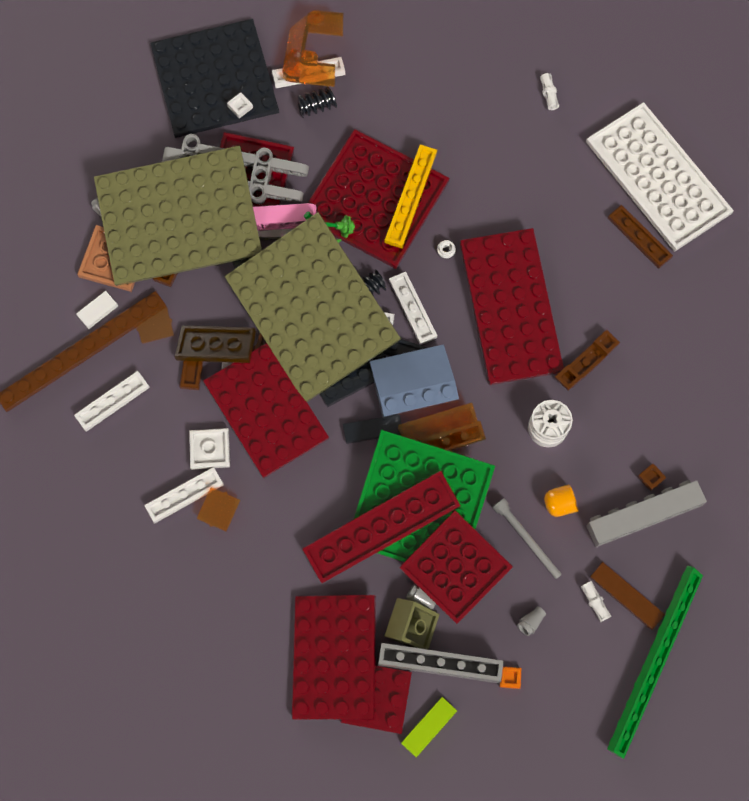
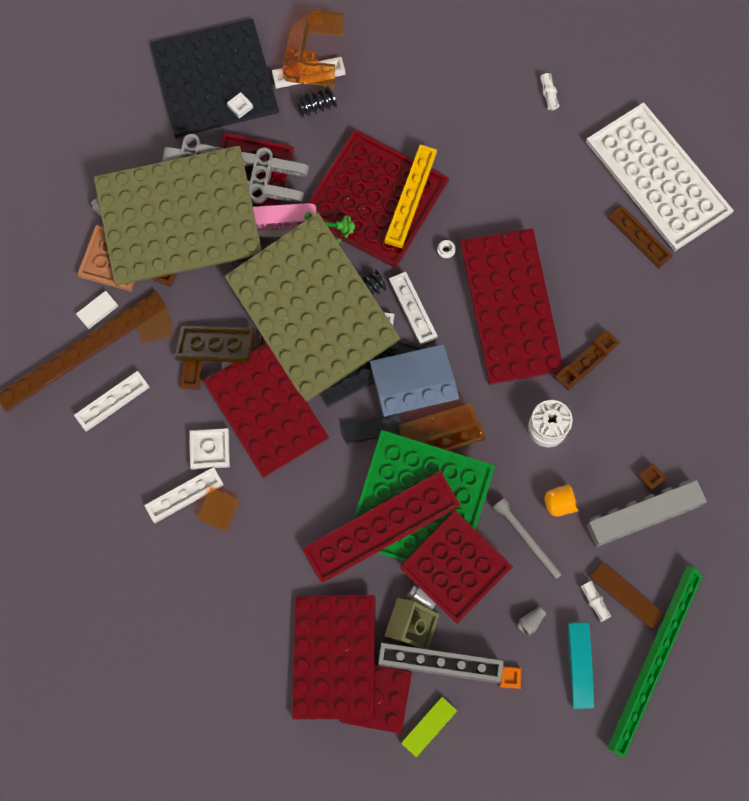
(580, 665): none -> teal slope

